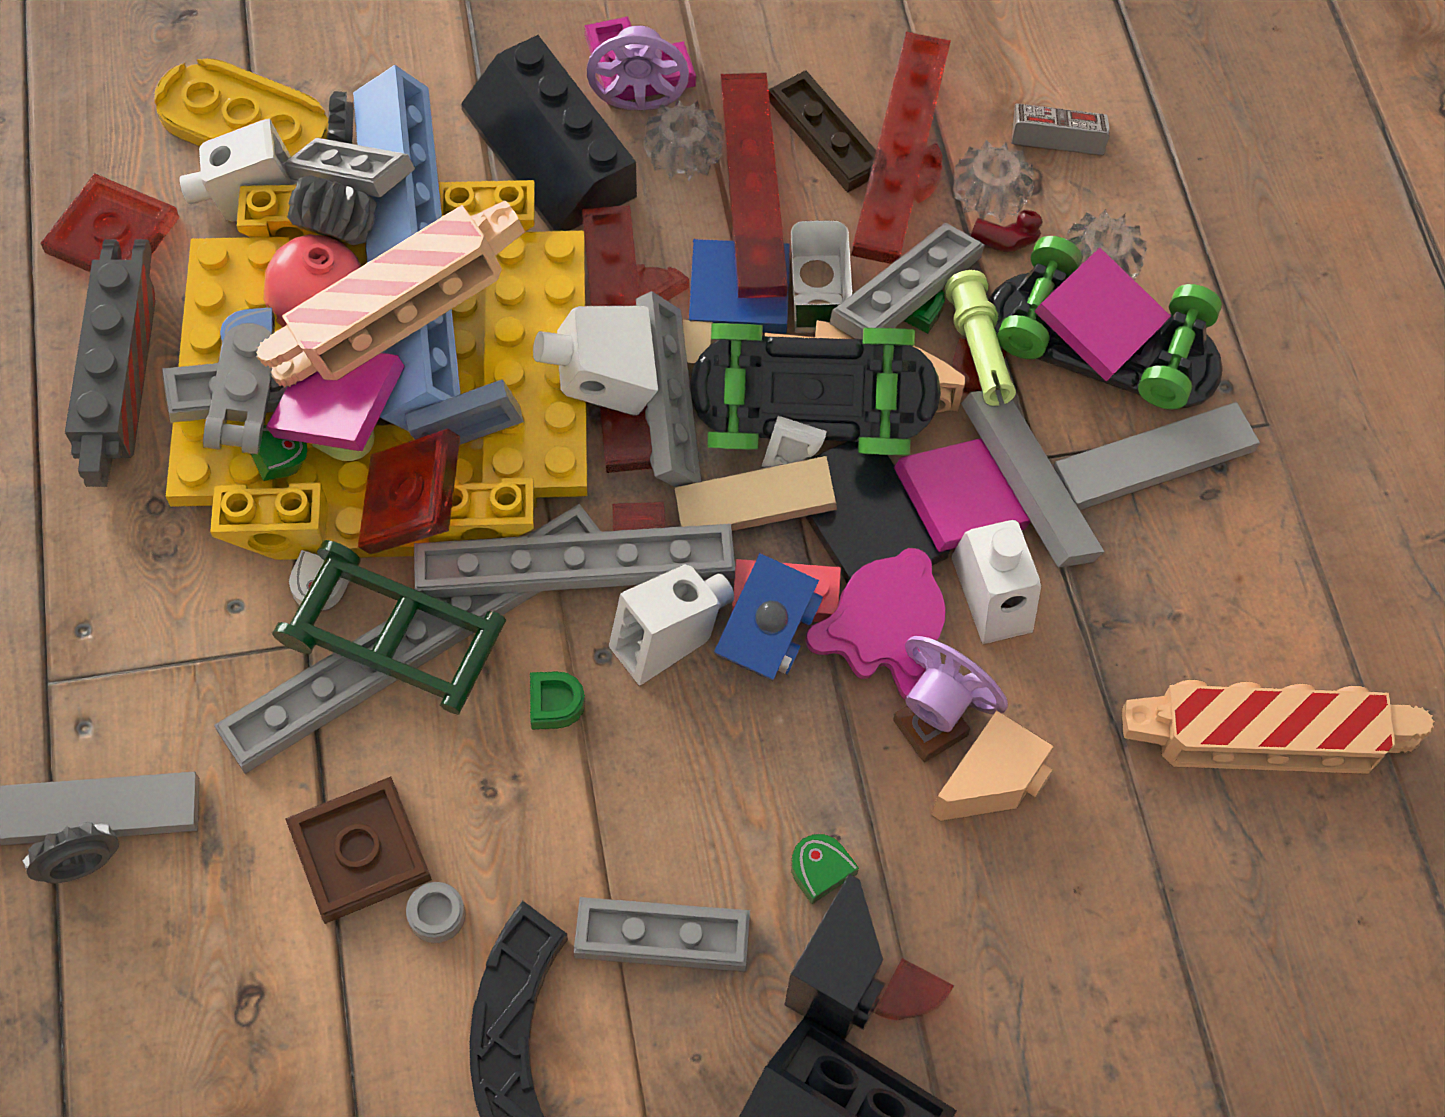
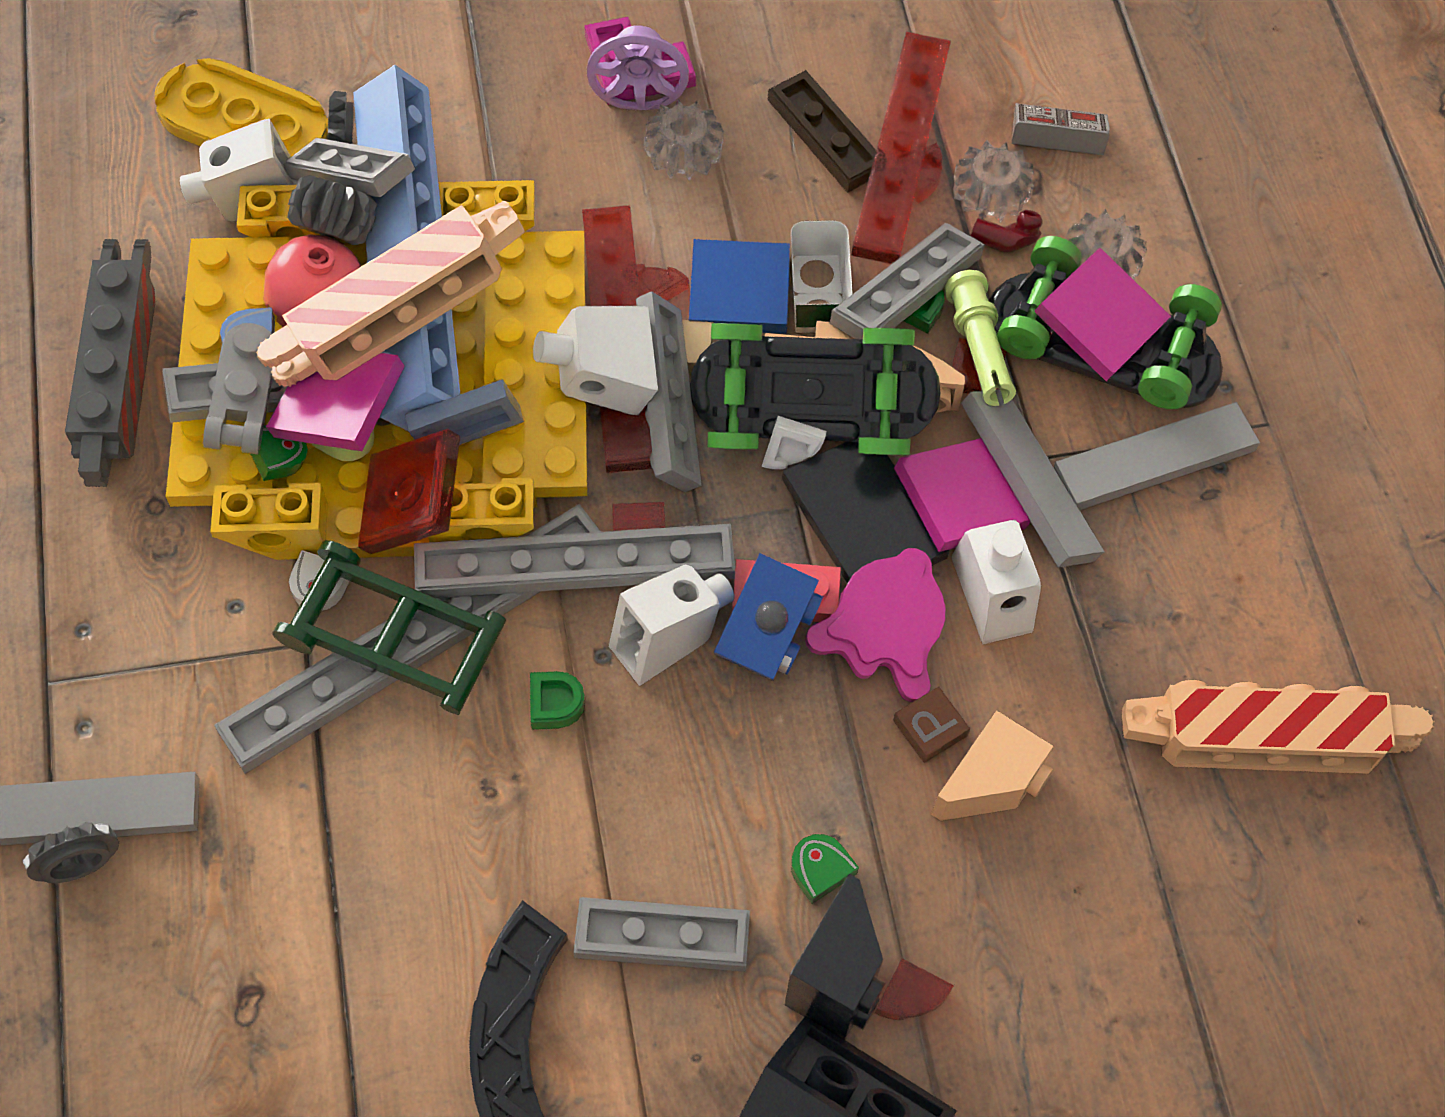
(107, 212): clear red tile -> none
(358, 850): reddish brown tile -> none
(435, 912): light grey tile -> none
(550, 134): black slope -> none
(753, 186): clear red tile -> none
(759, 496): tan tile -> none
(945, 693): lavender wheel -> none

